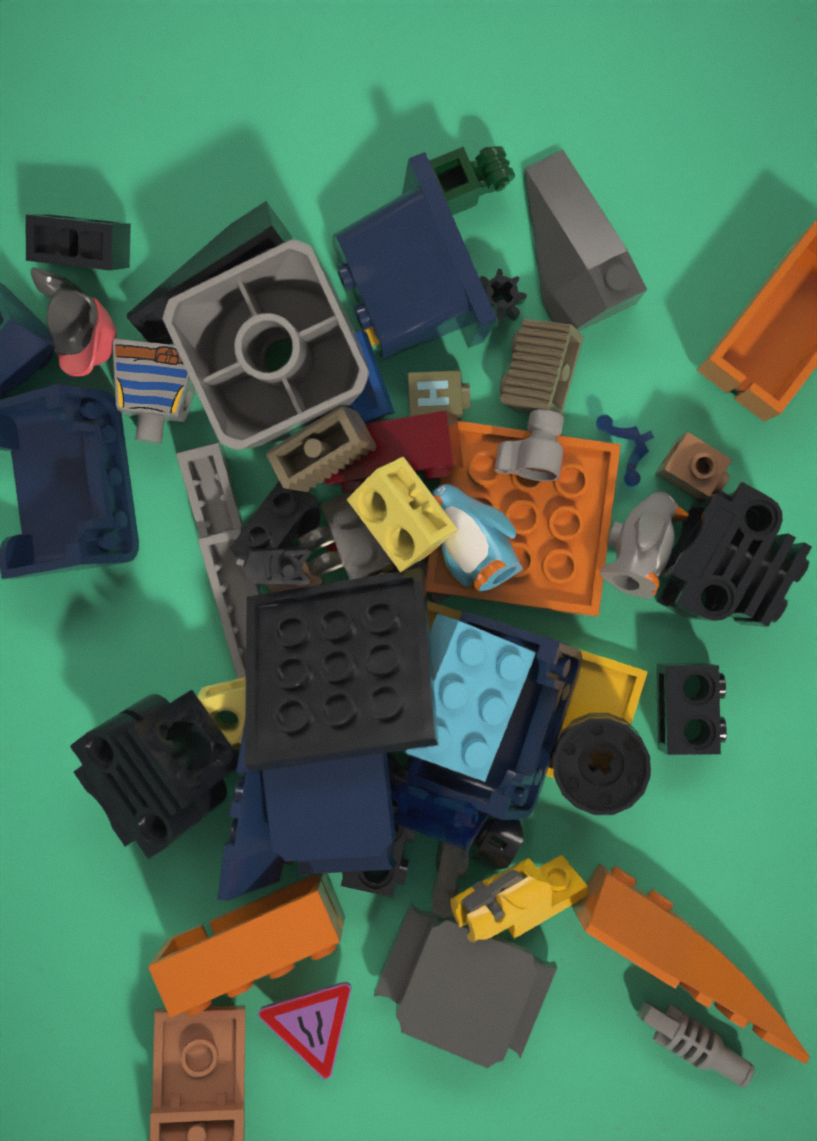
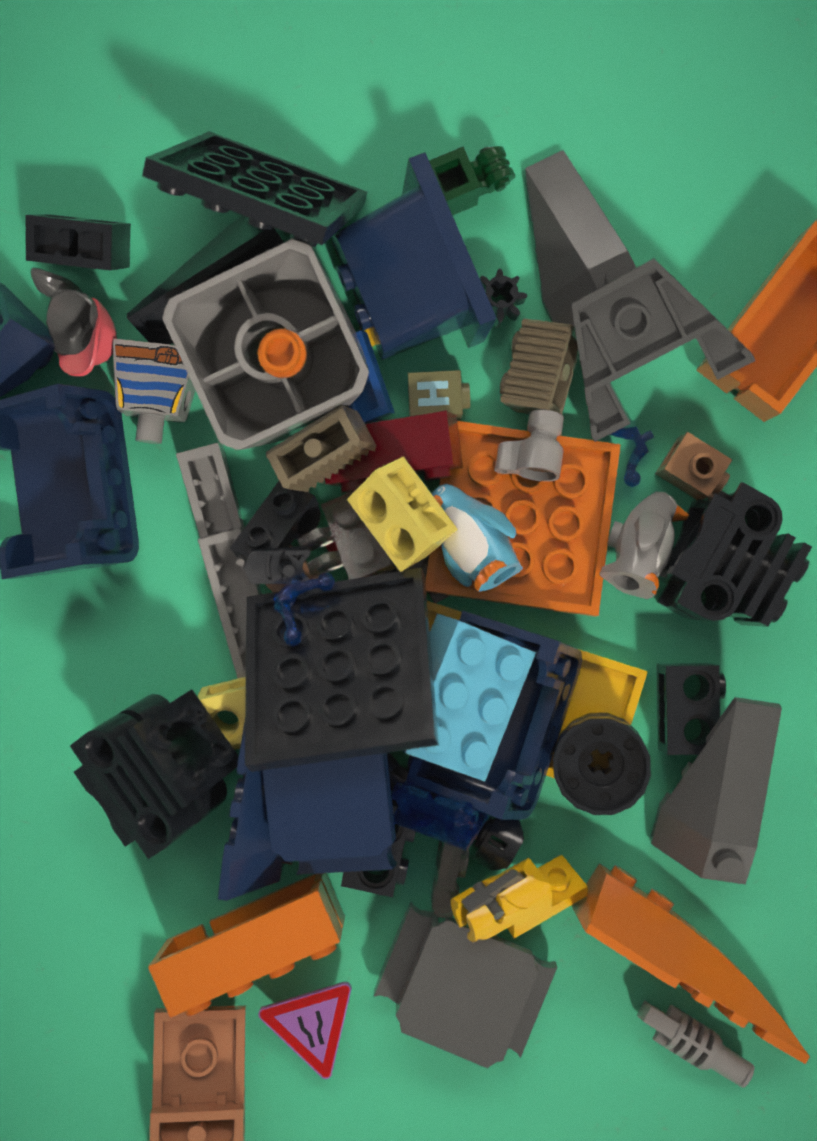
(256, 186): none -> black plate
(282, 353): none -> orange plate
(286, 597): none -> clear blue piece
(635, 323): none -> dark grey wing
(719, 803): none -> dark grey wedge

